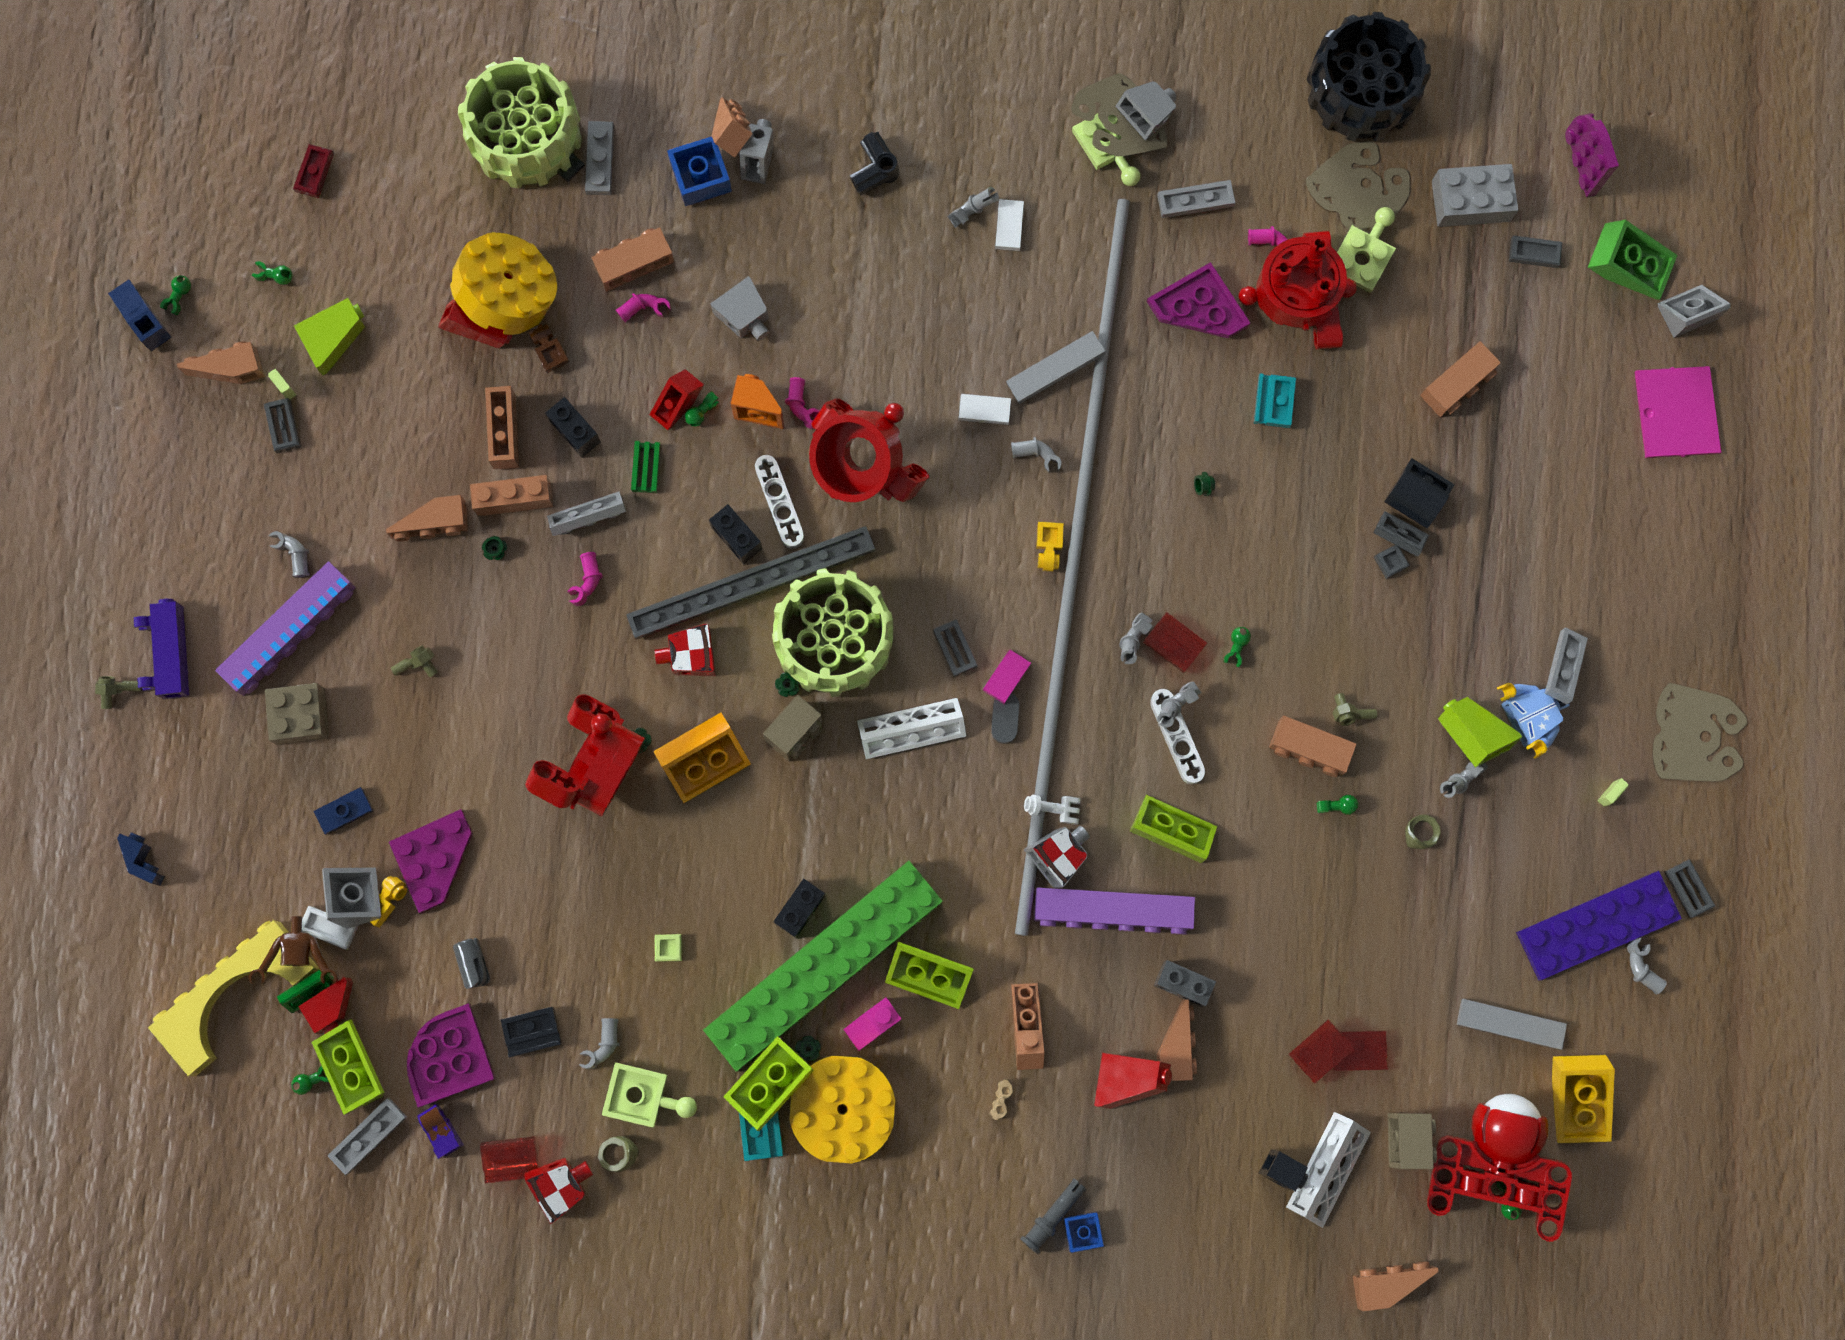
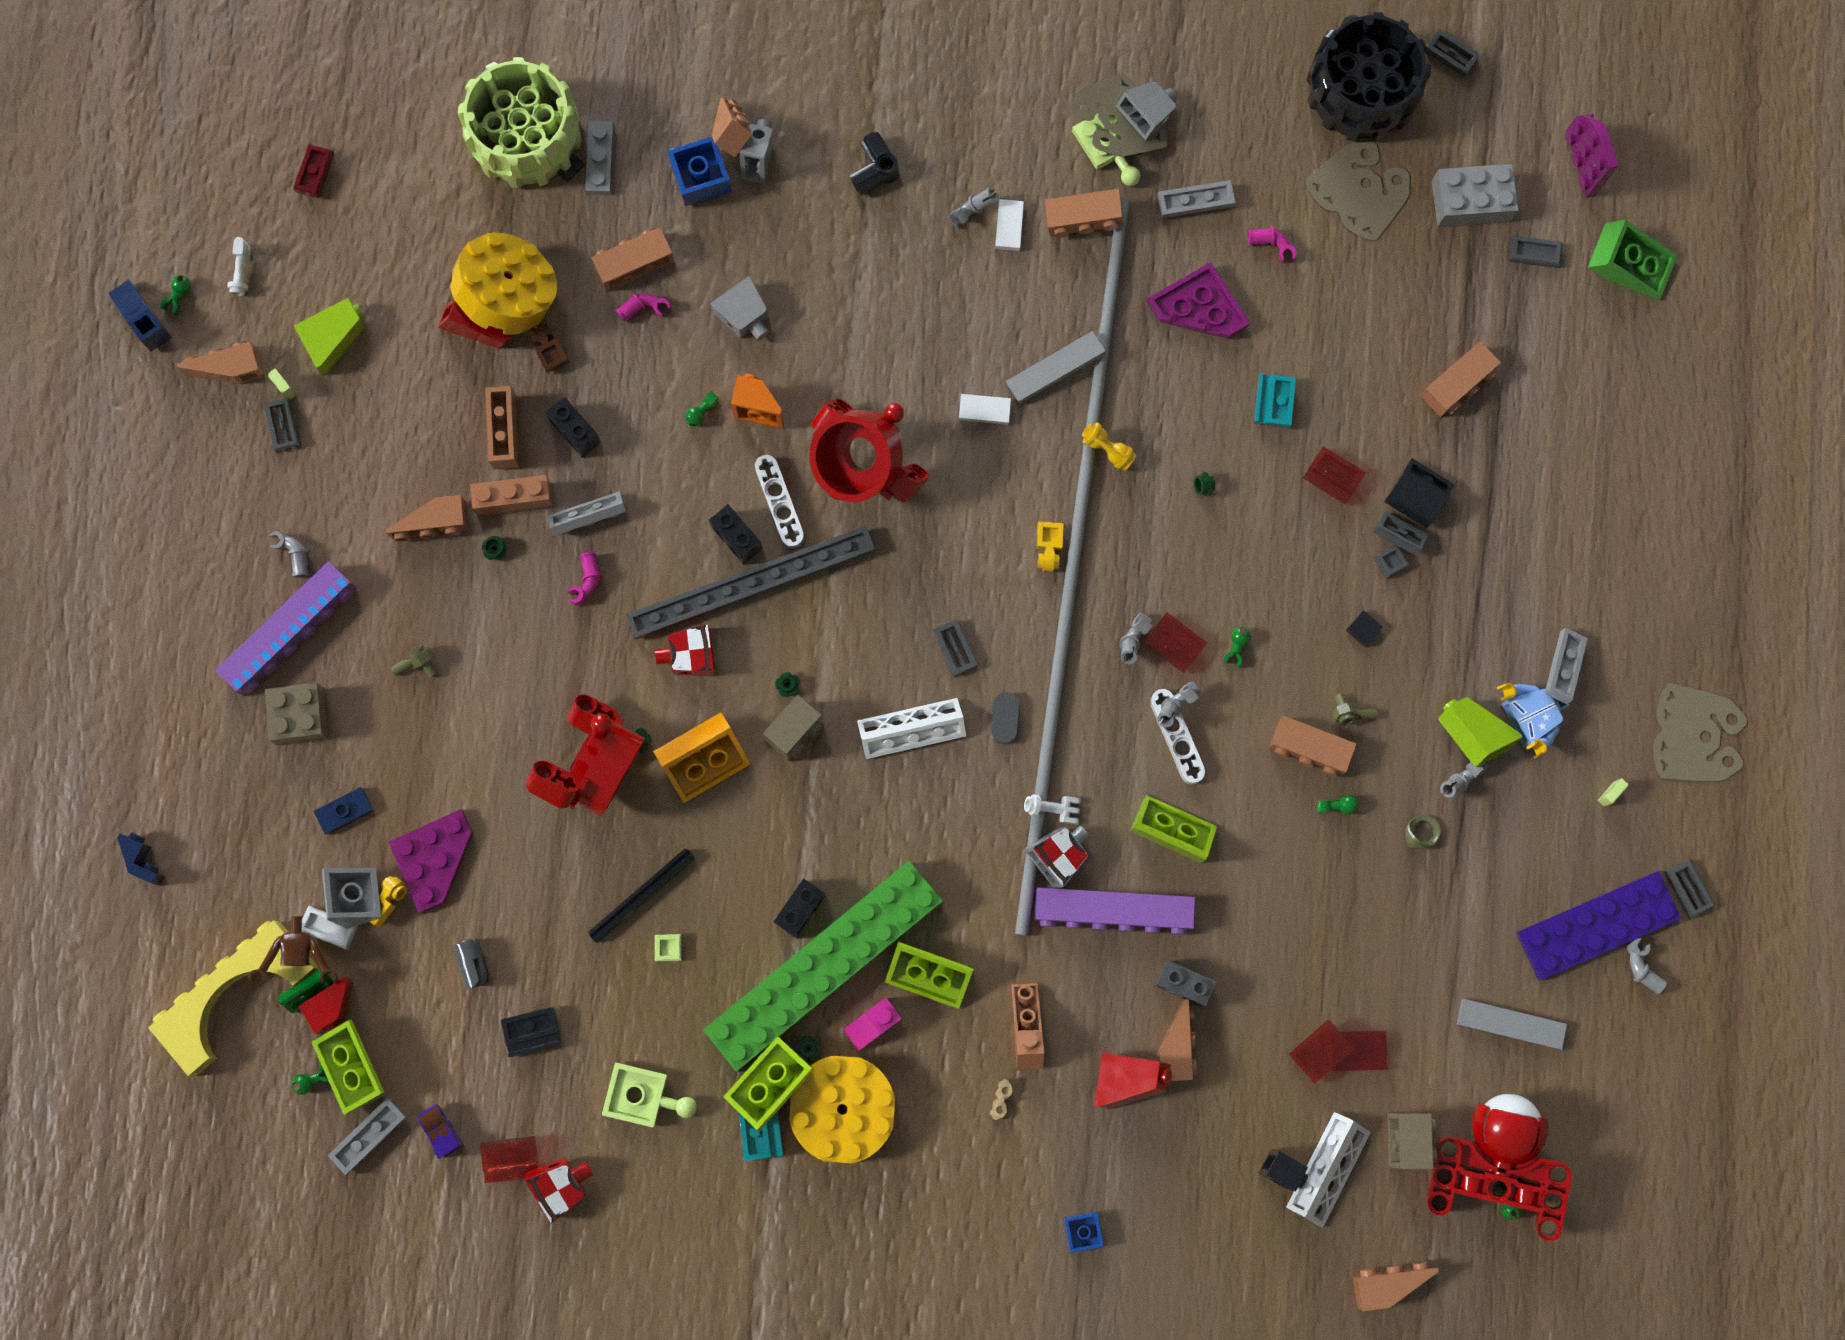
(107, 686): olive piece -> none
(168, 650): dark purple brick -> none
(242, 252): none -> white hinge
(281, 274): green arm -> none
(448, 1057): magenta plate -> none
(607, 1044): light grey piece -> none
(630, 1156): olive piece -> none
(635, 471): green tile -> none
(641, 895): none -> black axle
(676, 398): red slope -> none
(796, 402): dark pink piece -> none
(842, 585): yellowish green wheel -> none
(1006, 676): dark pink slope -> none
(1035, 447): light grey piece -> none
(1045, 1226): dark grey pin -> none
(1084, 213): none -> nougat brick
(1117, 453): none -> yellow piece
(1303, 287): red piece -> none
(1334, 475): none -> clear red plate
(1364, 628): none -> black tile
(1368, 244): yellowish green plate -> none
(1449, 56): none -> dark grey tile
(1583, 1098): yellow slope -> none
(1677, 412): dark pink piece -> none
(1692, 310): light grey slope -> none

